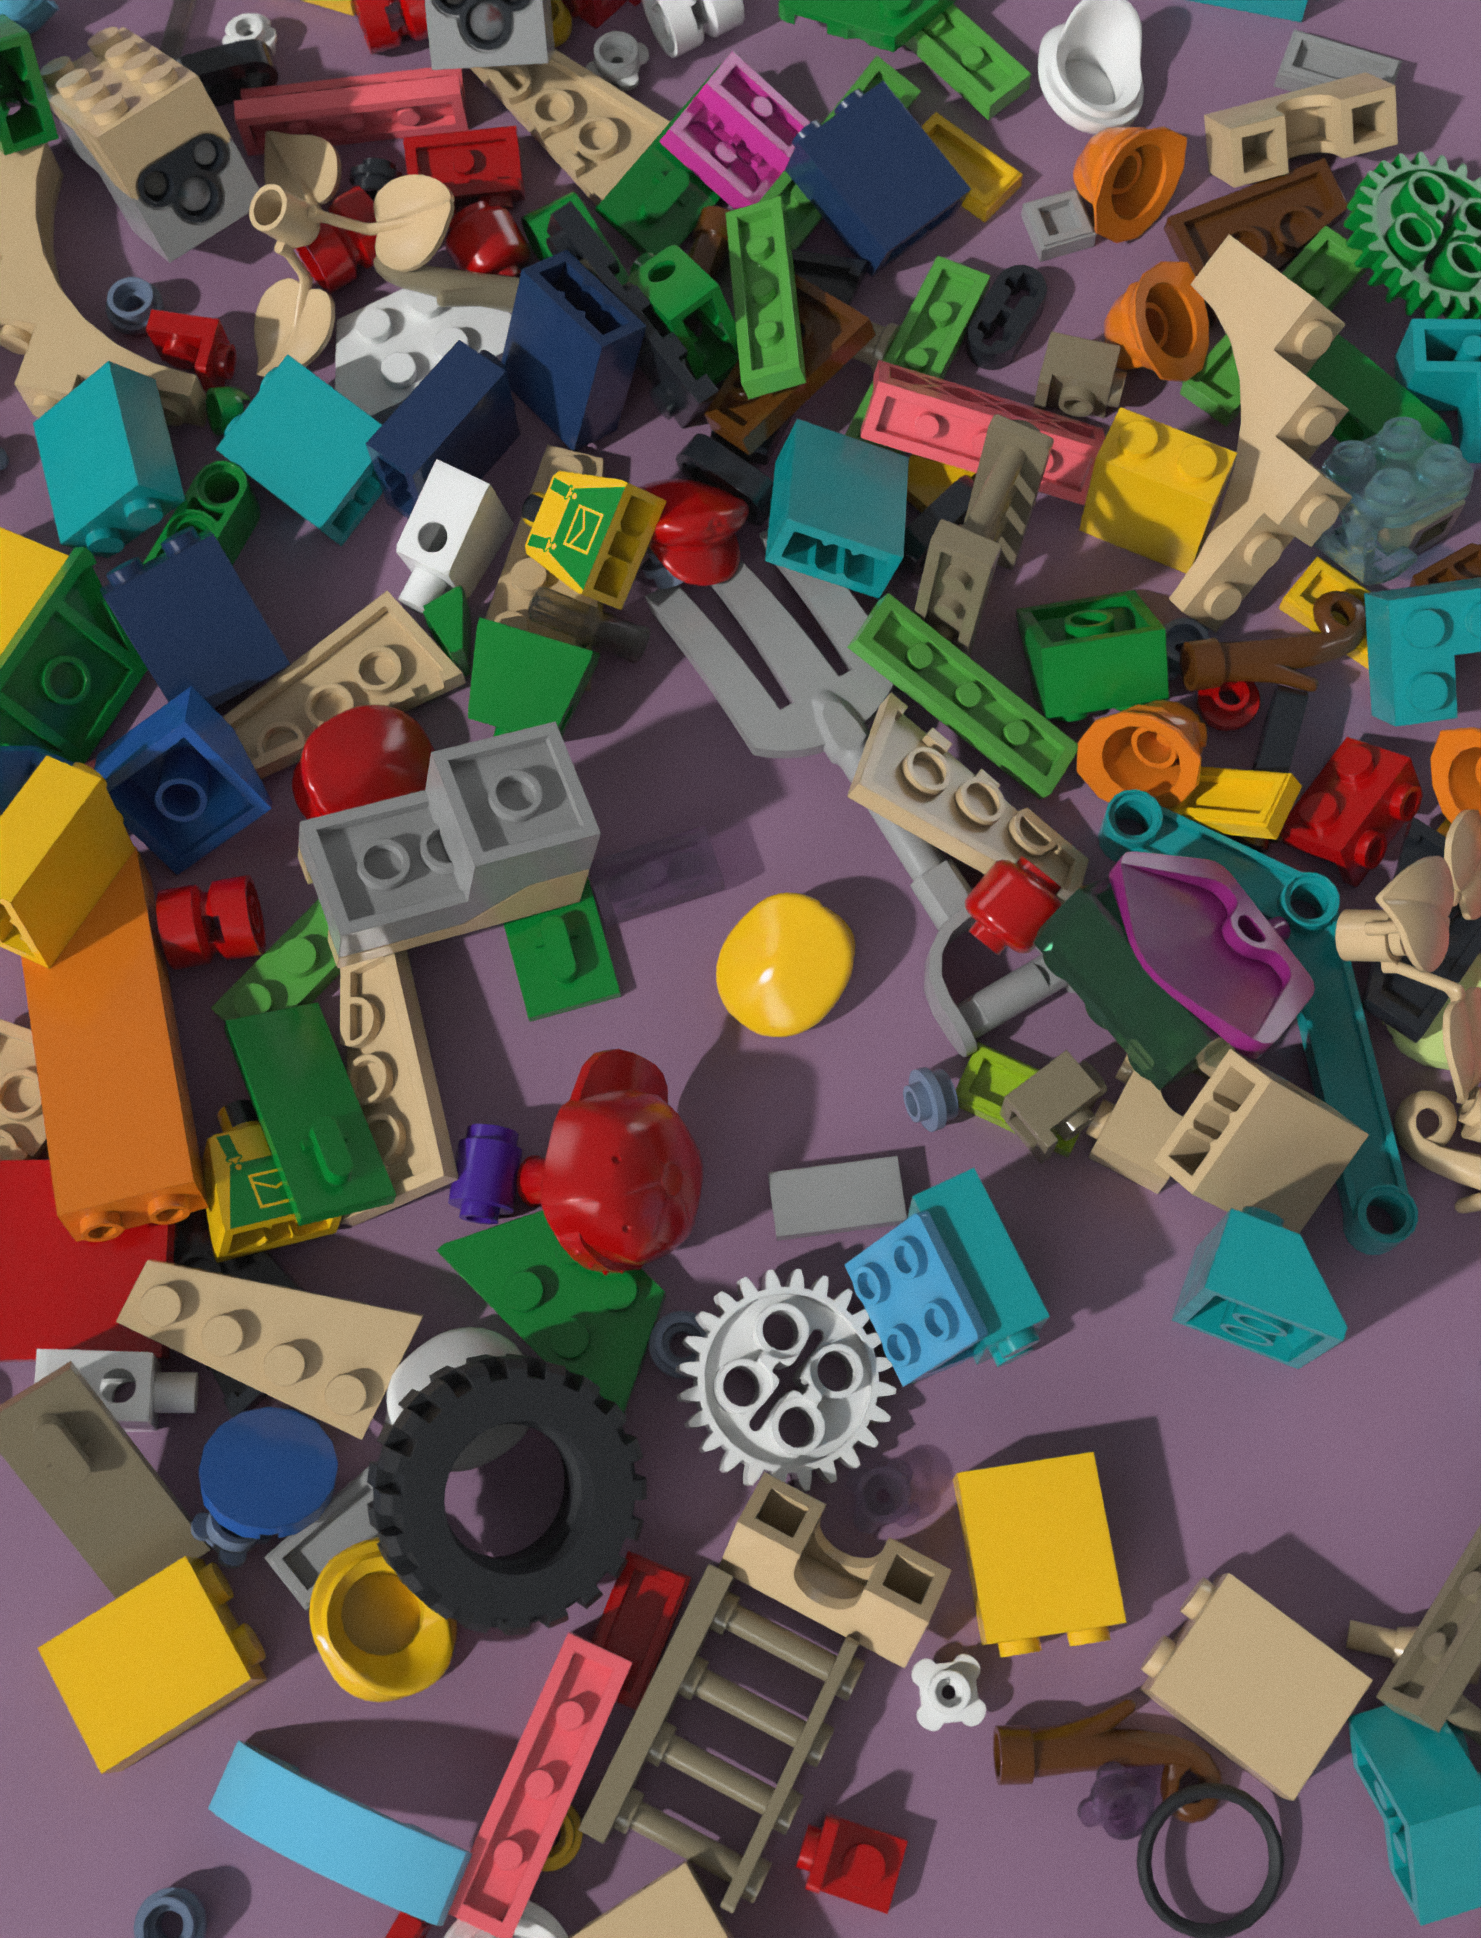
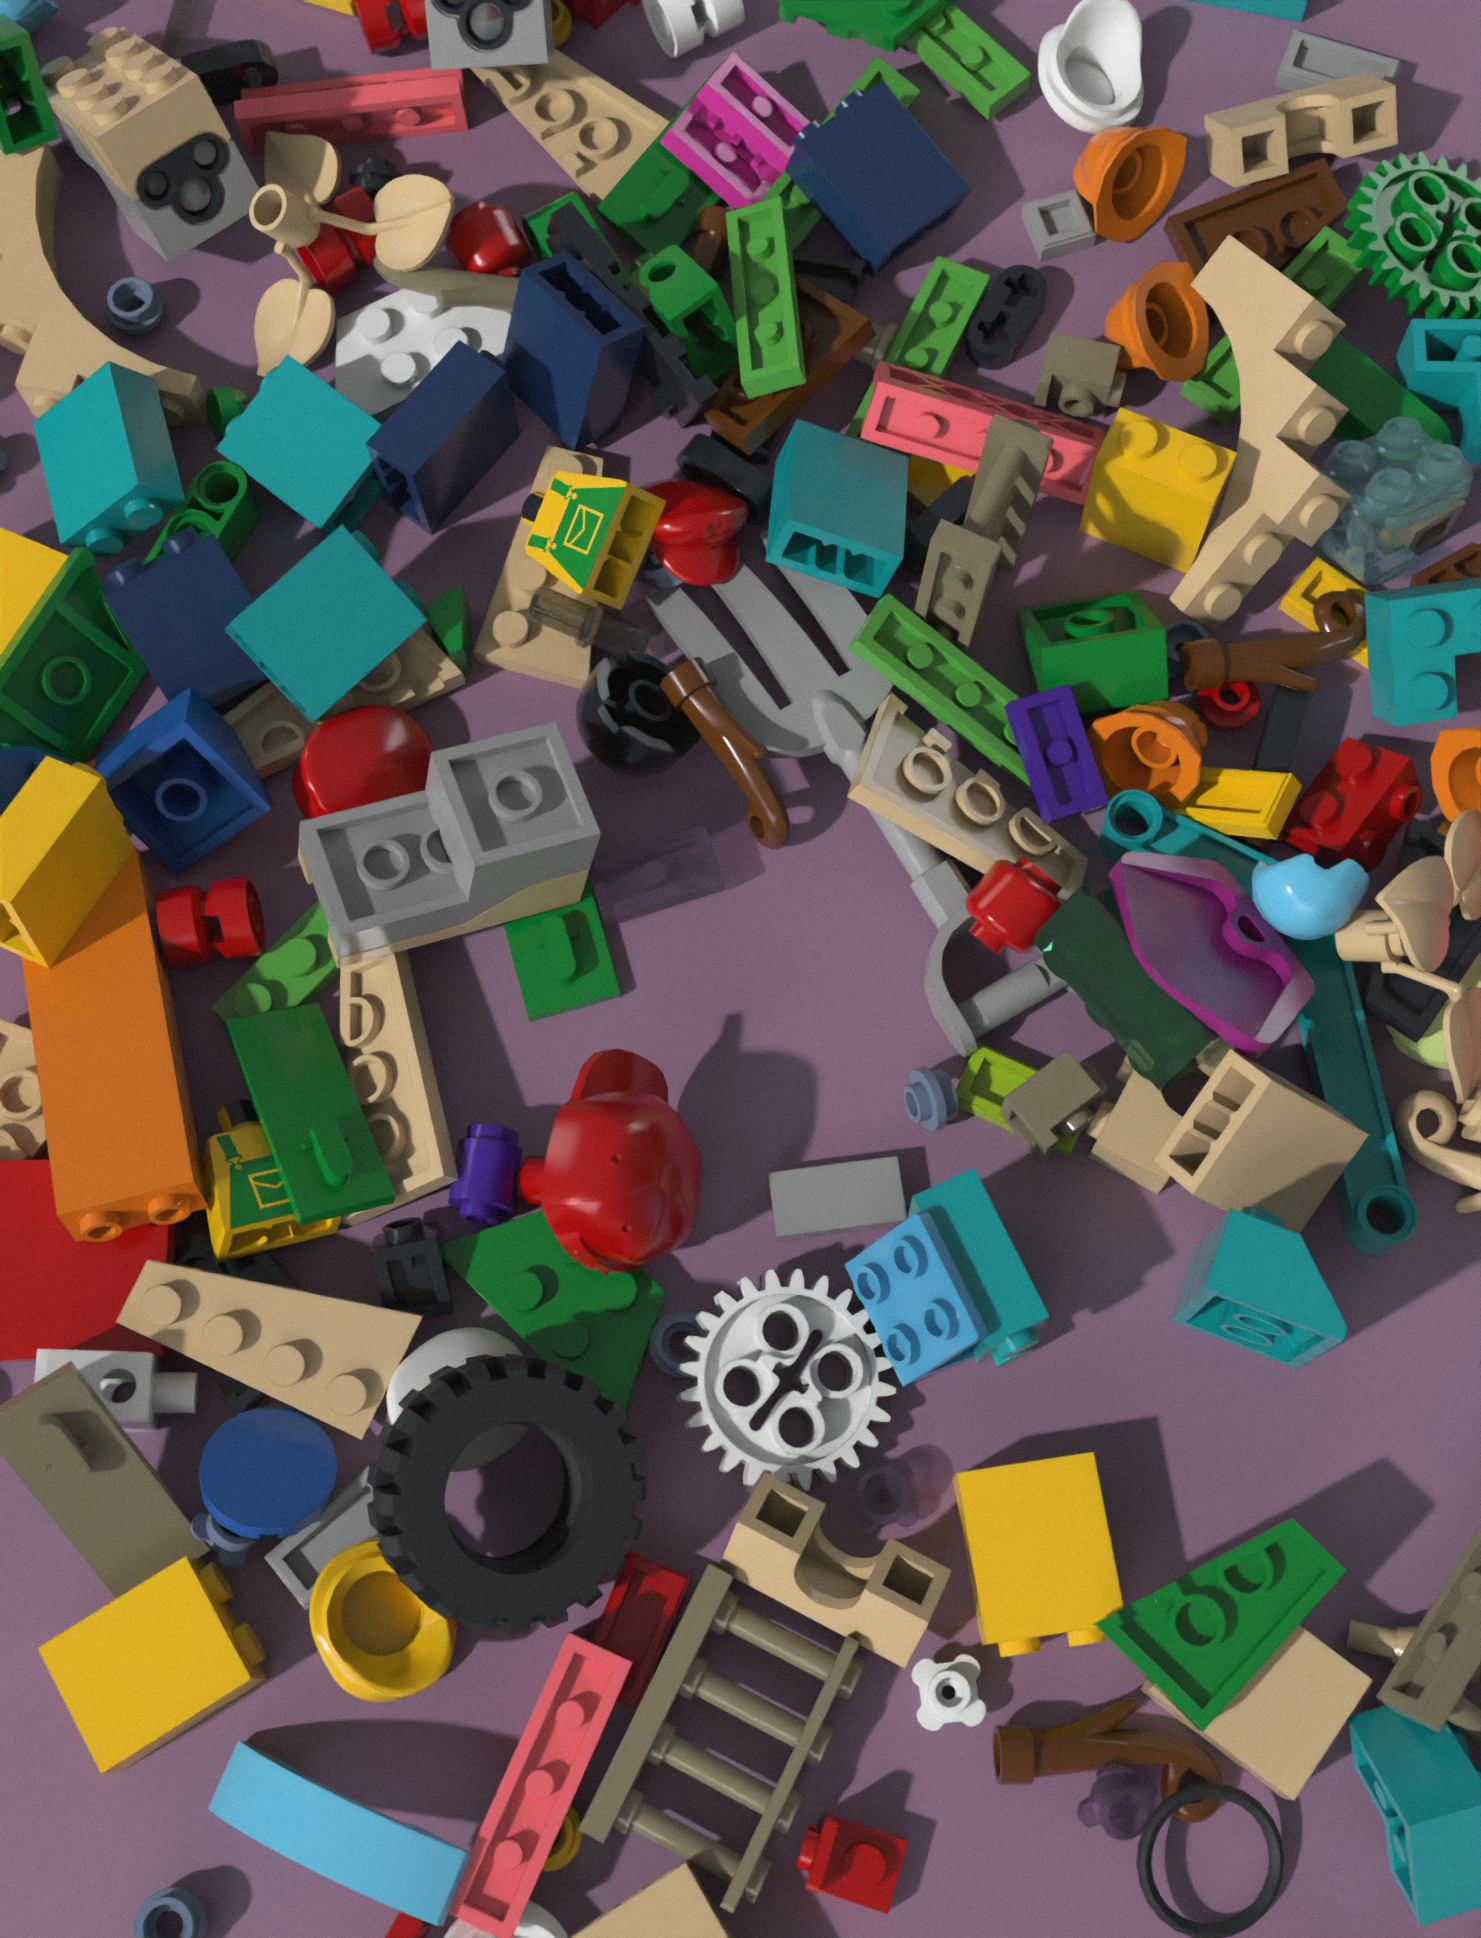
(193, 343): red bracket -> none
(251, 27): white plate -> none
(327, 622): none -> teal brick
(412, 1268): none -> black bracket
(450, 535): white torso -> none
(471, 164): red bracket -> none
(526, 678): green torso -> none
(620, 49): white plate -> none
(630, 718): none -> black cylinder
(693, 691): none -> reddish brown plant
(785, 965): yellow piece -> none
(986, 174): yellow tile -> none
(1056, 754): none -> dark purple plate
(1224, 1619): none -> green wing
(1306, 898): none -> medium azure hair

